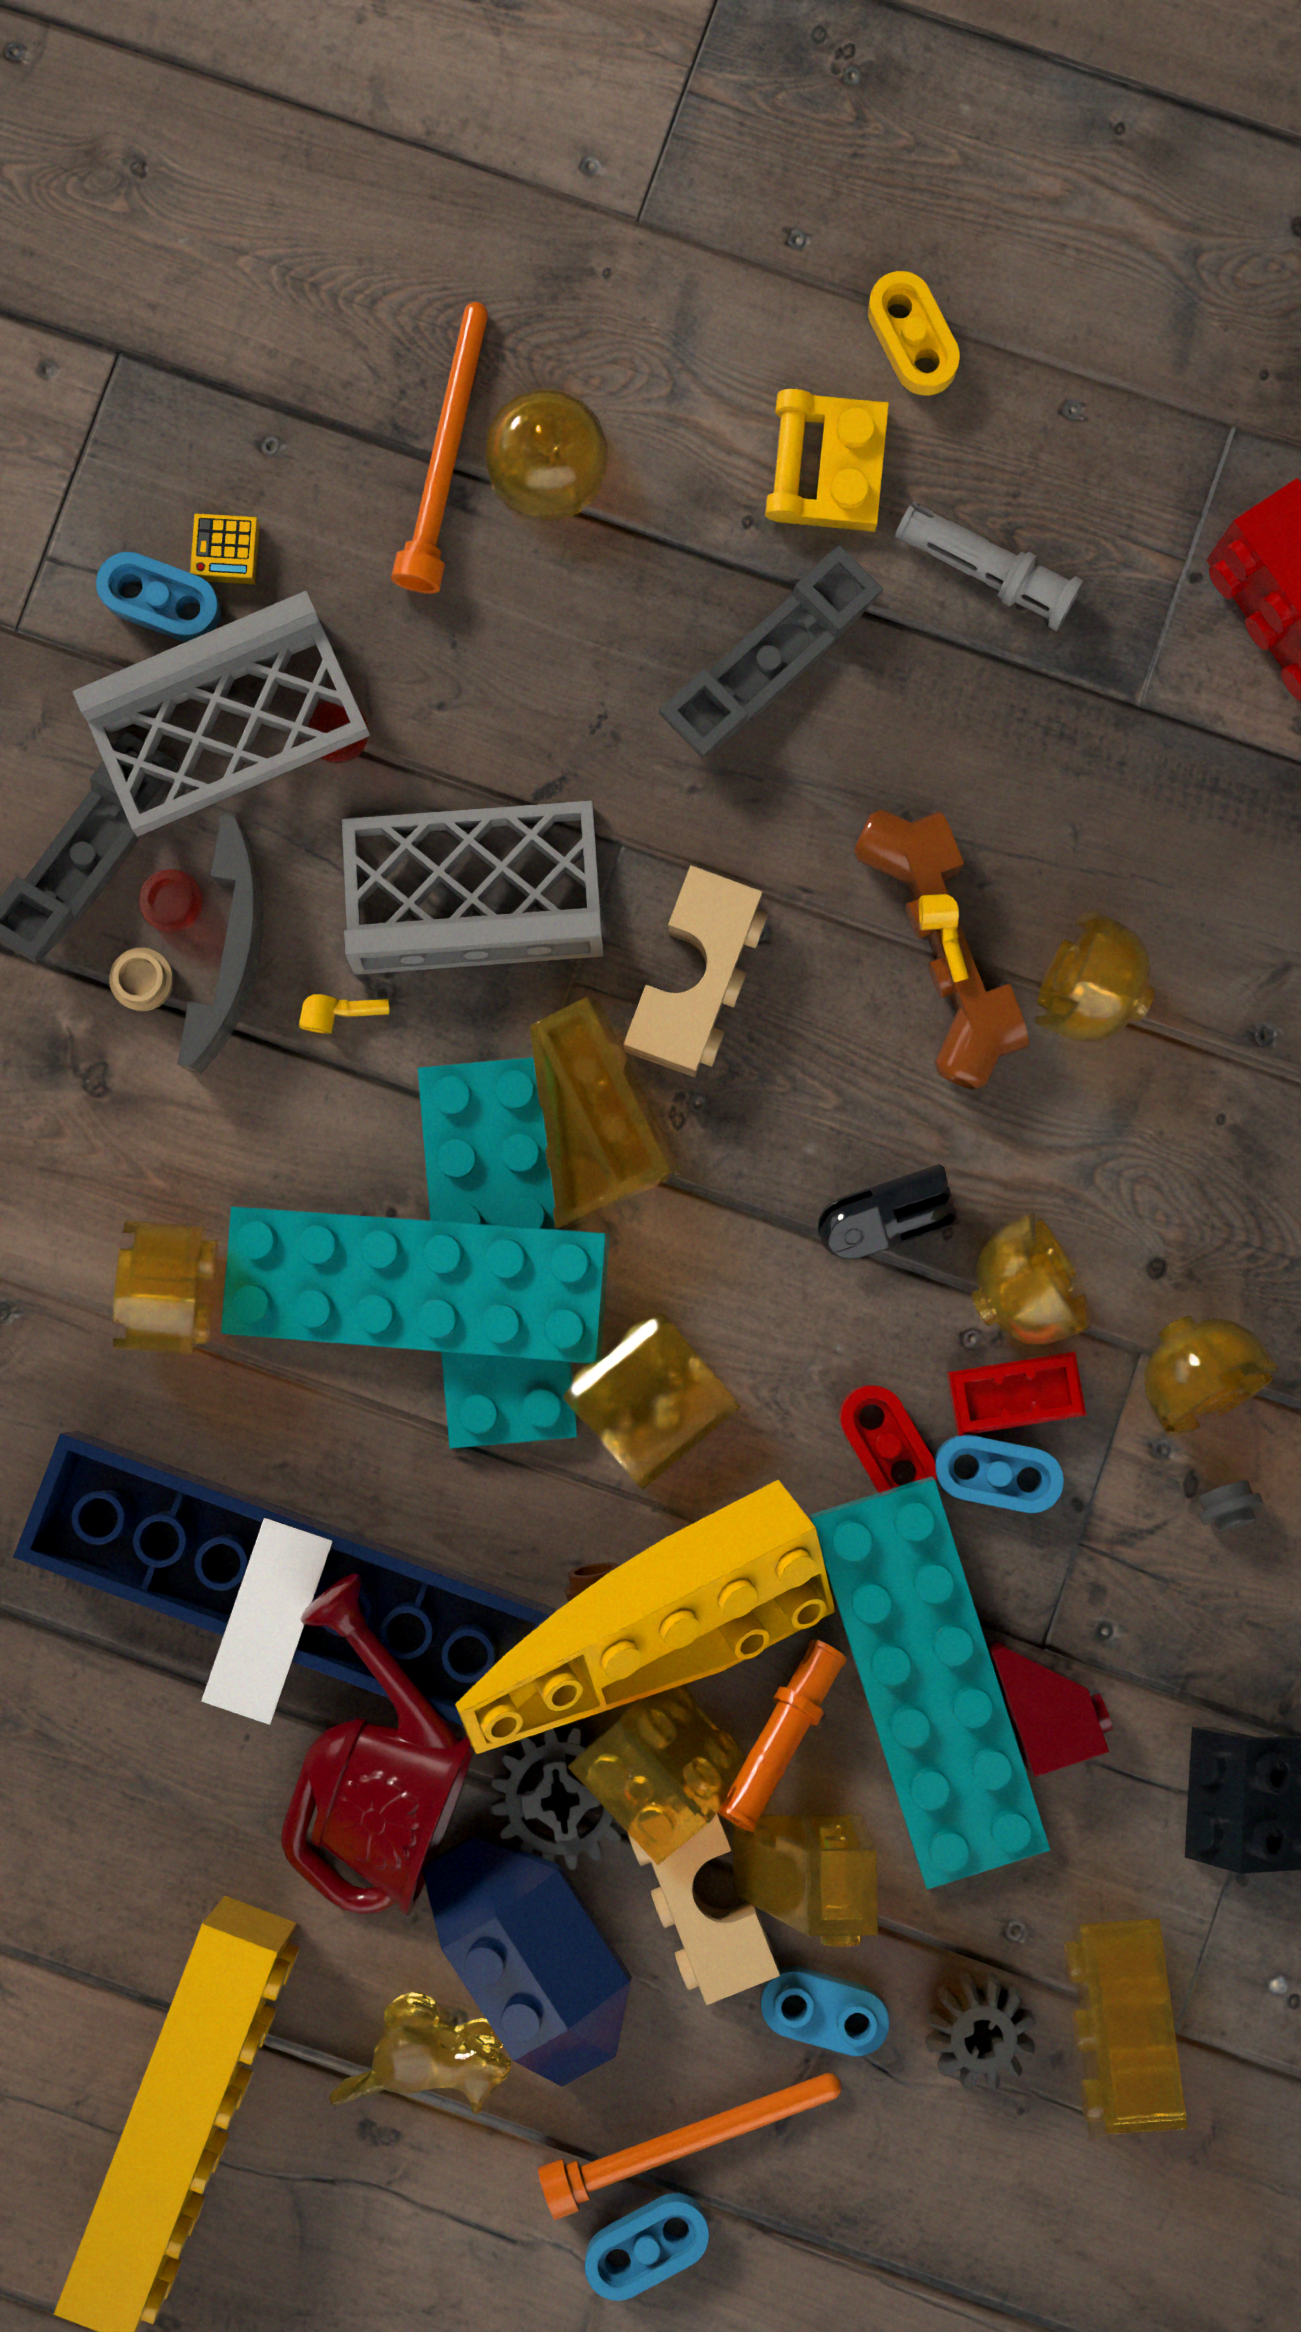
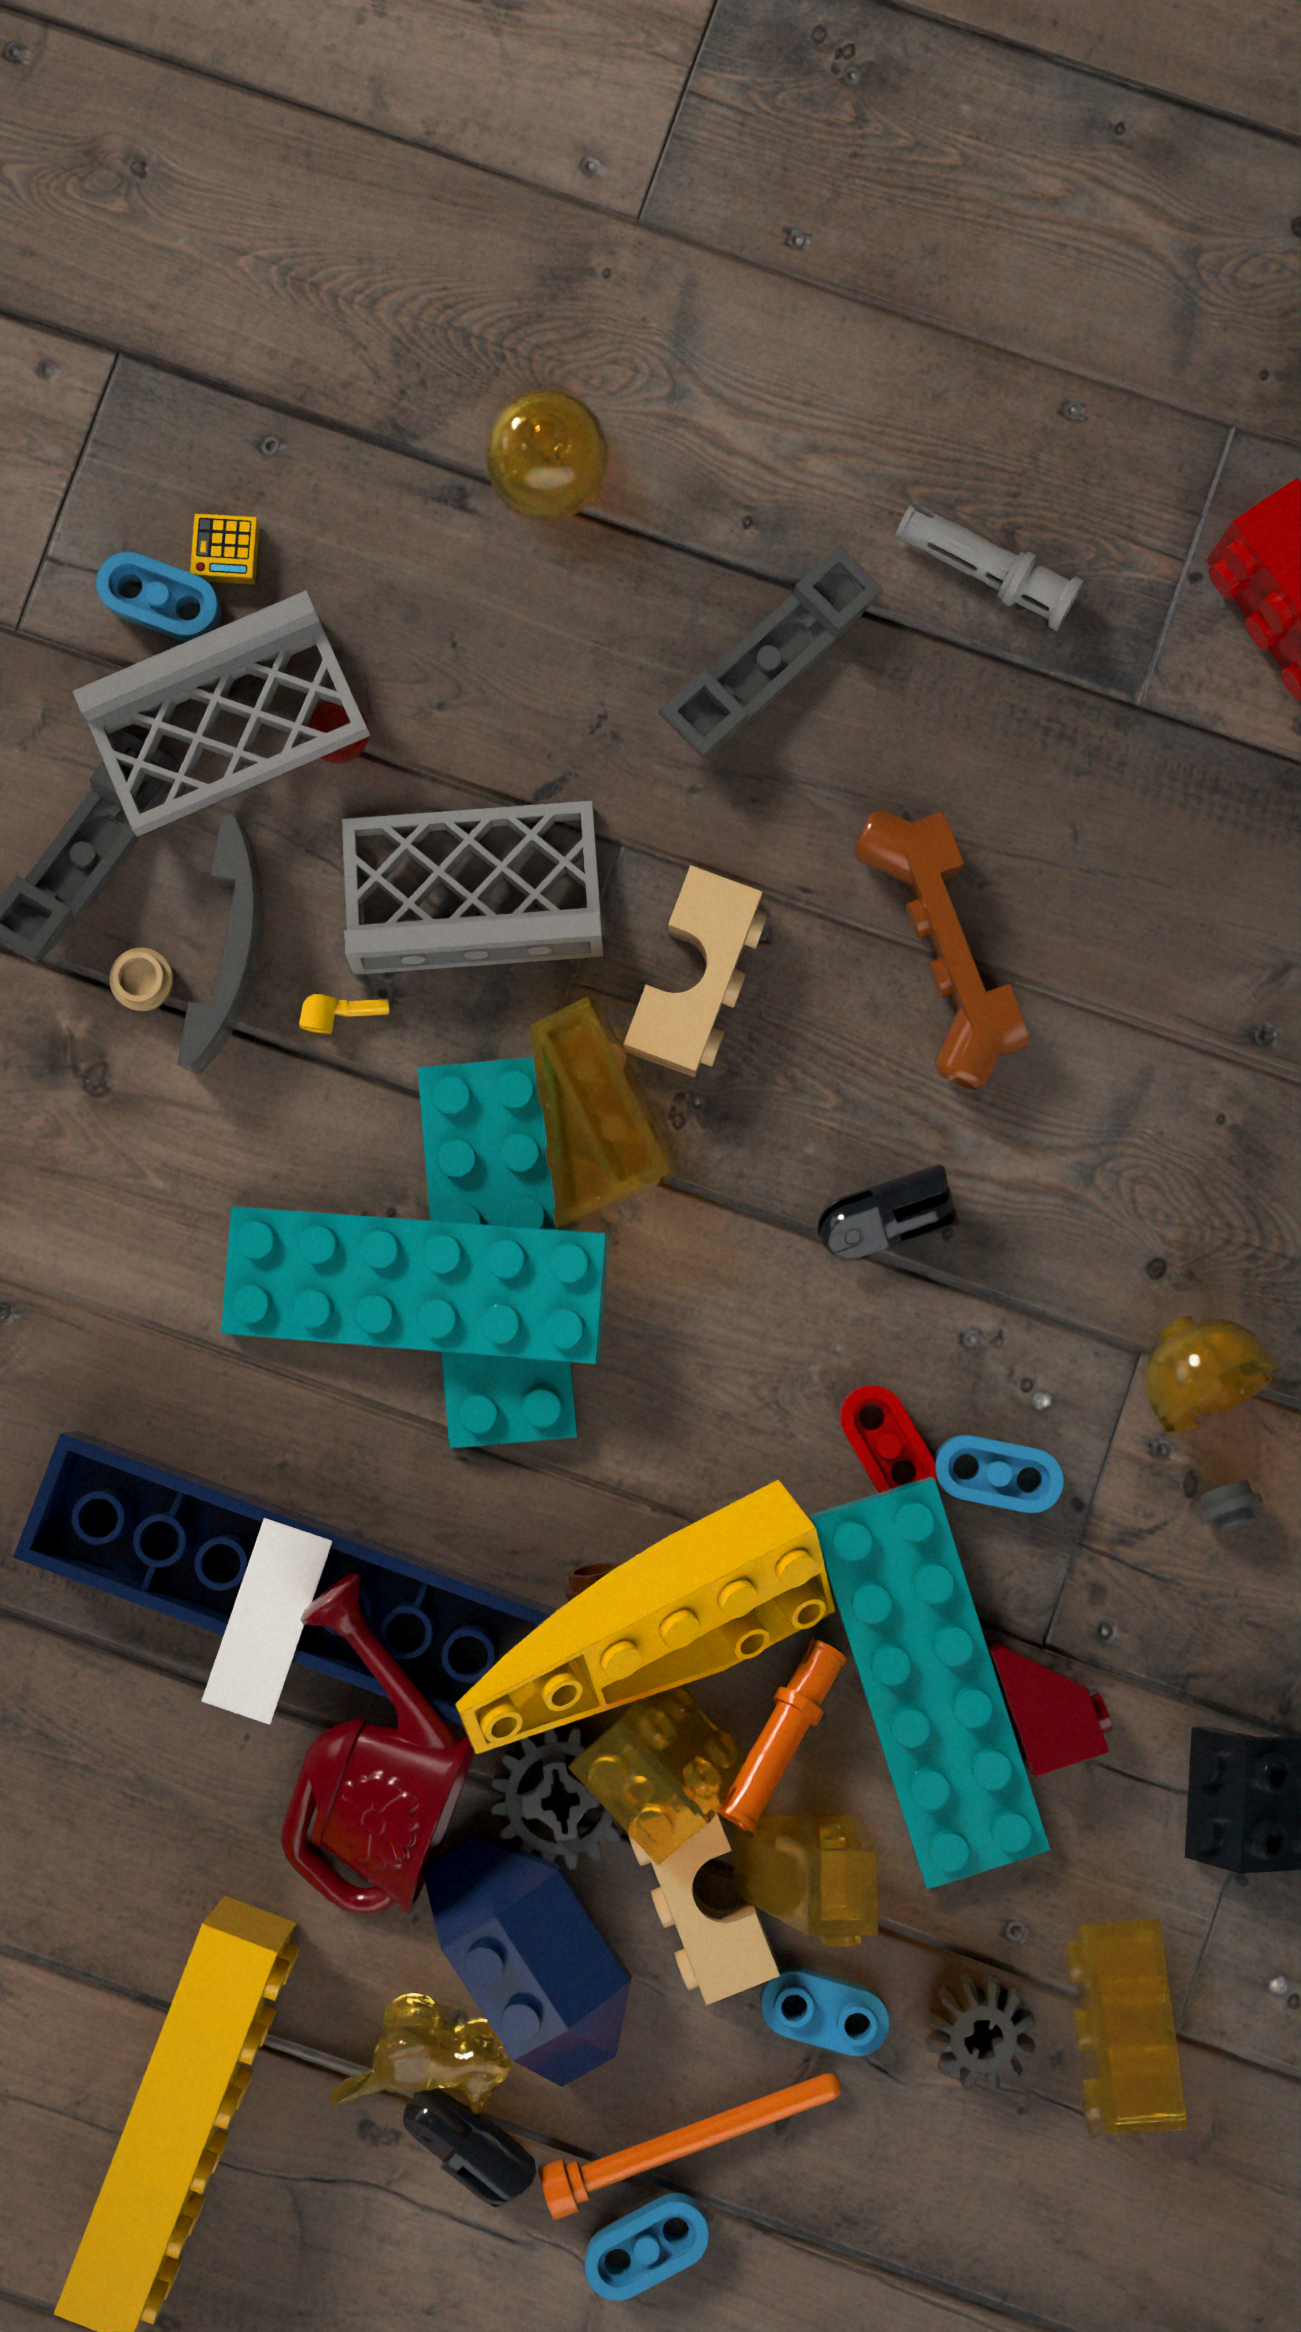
(162, 1288): clear yellow brick -> none
(170, 901): clear red plate -> none
(419, 564): orange piece -> none
(470, 2147): none -> black arm
(650, 1399): clear yellow bracket -> none
(848, 461): yellow plate -> none
(915, 336): yellow plate -> none
(942, 913): yellow hand -> none
(1016, 1393): red plate -> none
(1029, 1285): clear yellow cylinder -> none
(1096, 982): clear yellow cylinder -> none

